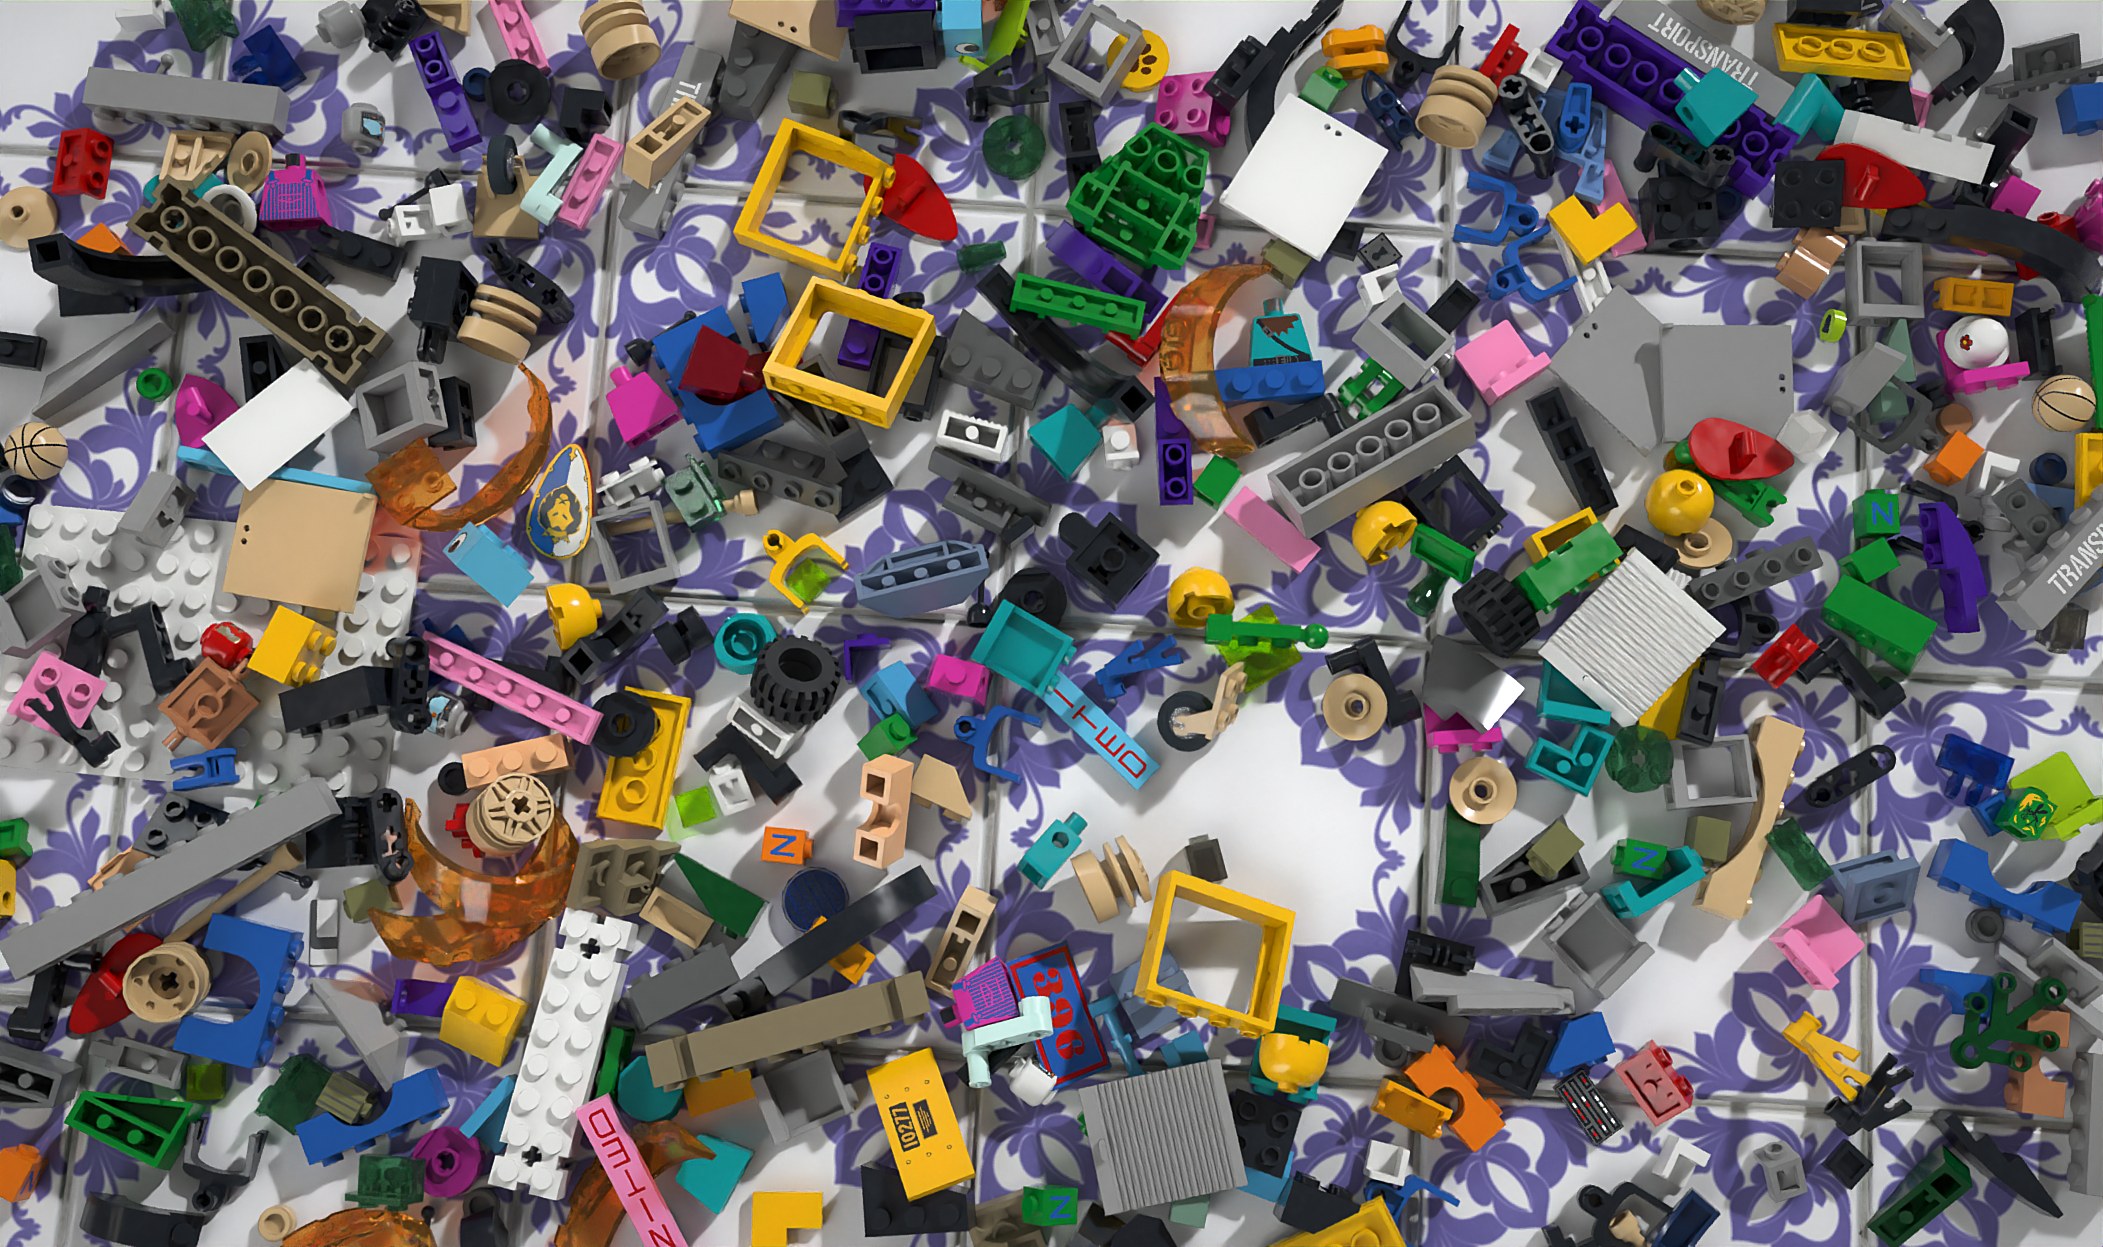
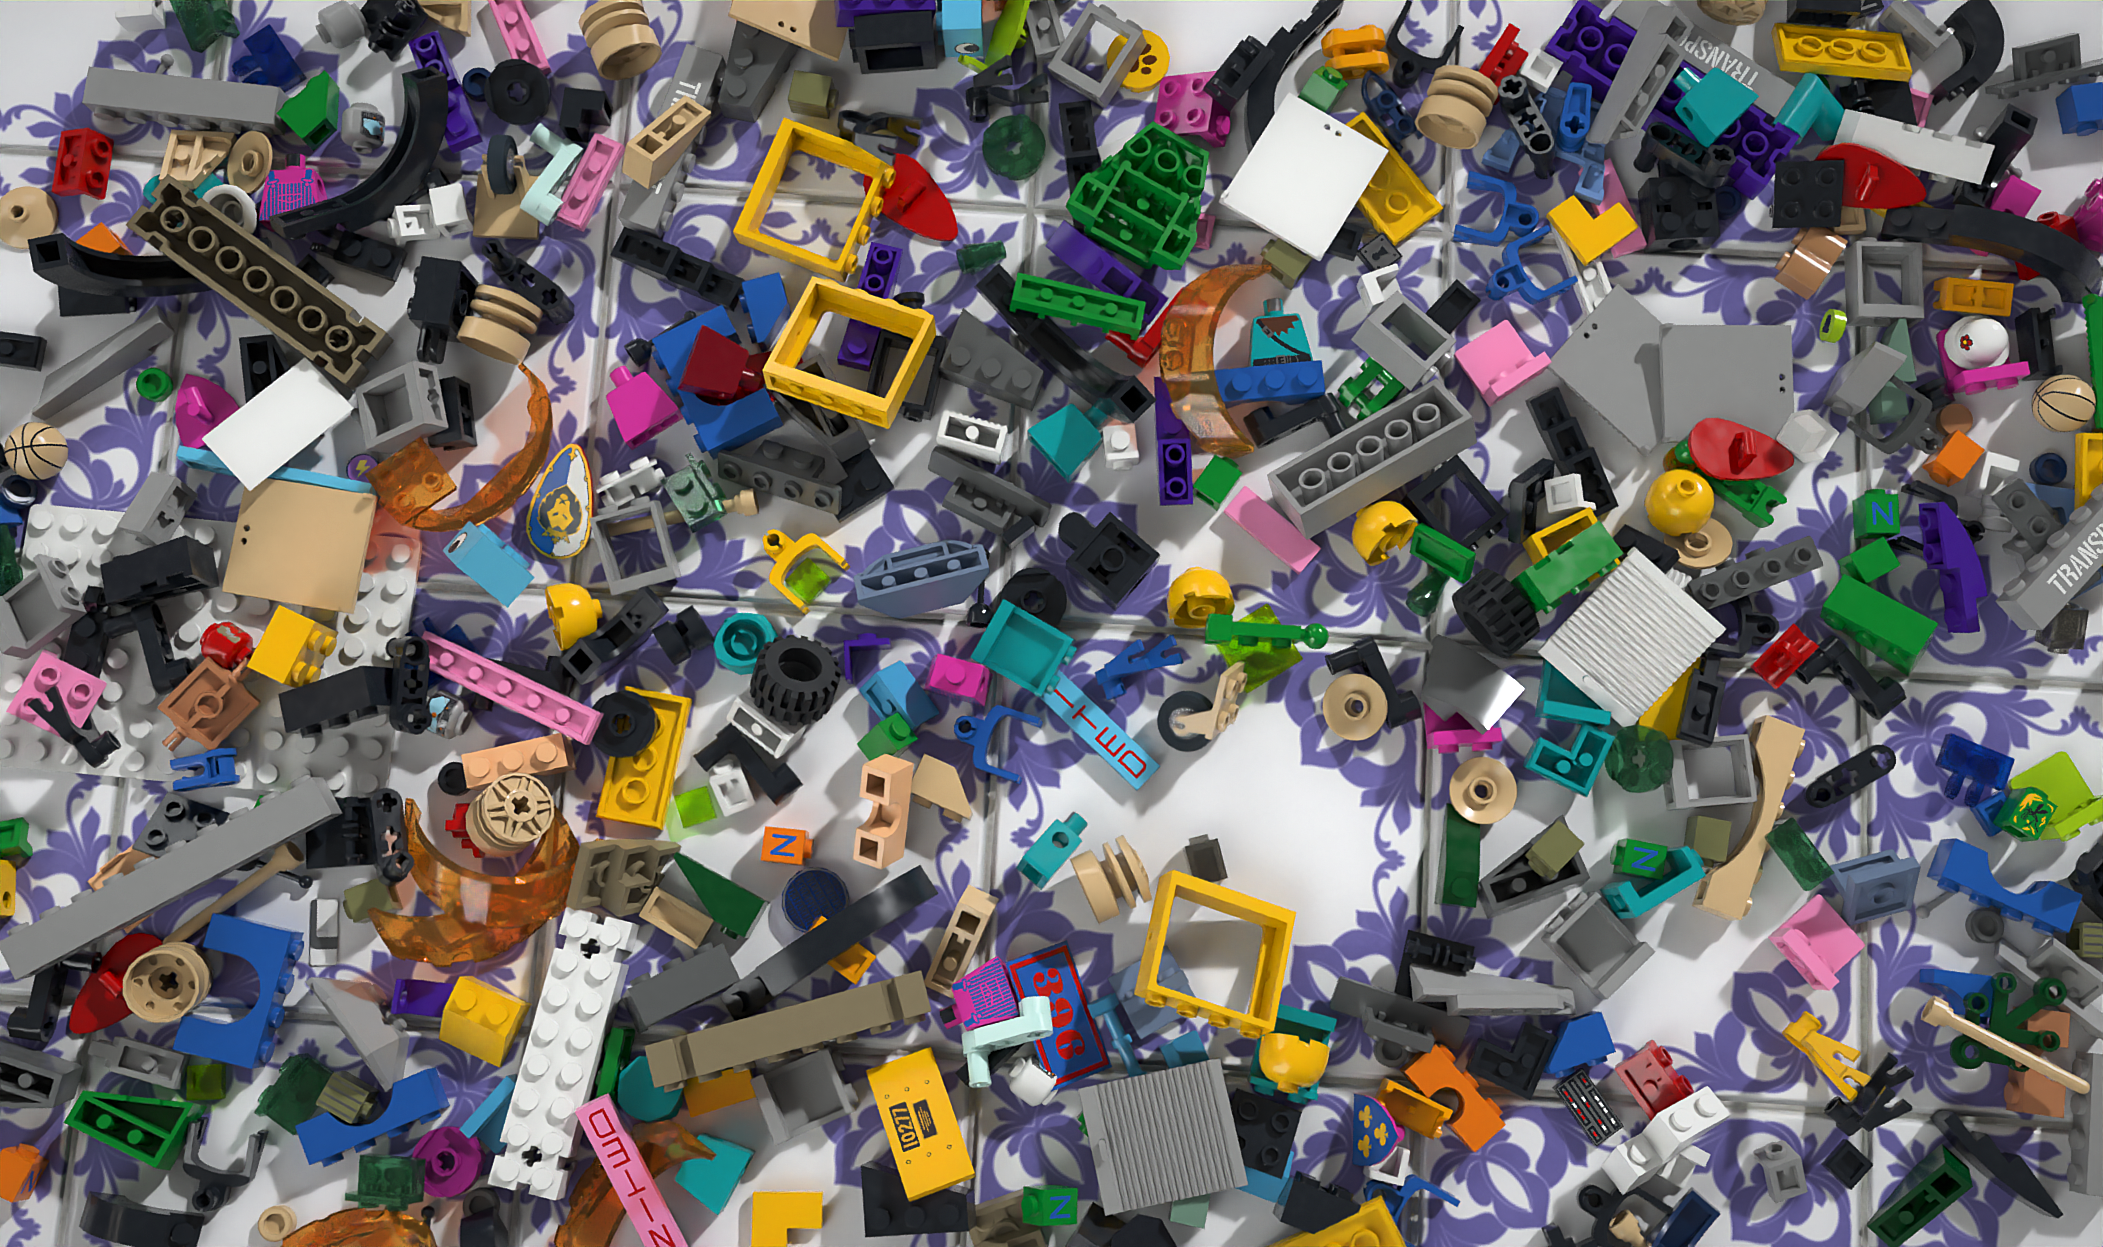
(159, 573): none -> black wedge
(313, 111): none -> green slope
(359, 466): none -> medium lavender tile
(397, 176): none -> black arch
(677, 268): none -> black slope
(1373, 1132): none -> blue shield
(1395, 196): none -> yellow tile
(1524, 494): none -> black plate
(1565, 495): none -> white panel
(1642, 75): none -> light grey wedge
(1664, 1138): none -> white arch
(1924, 911): none -> light grey hinge
(1939, 1013): none -> tan piece

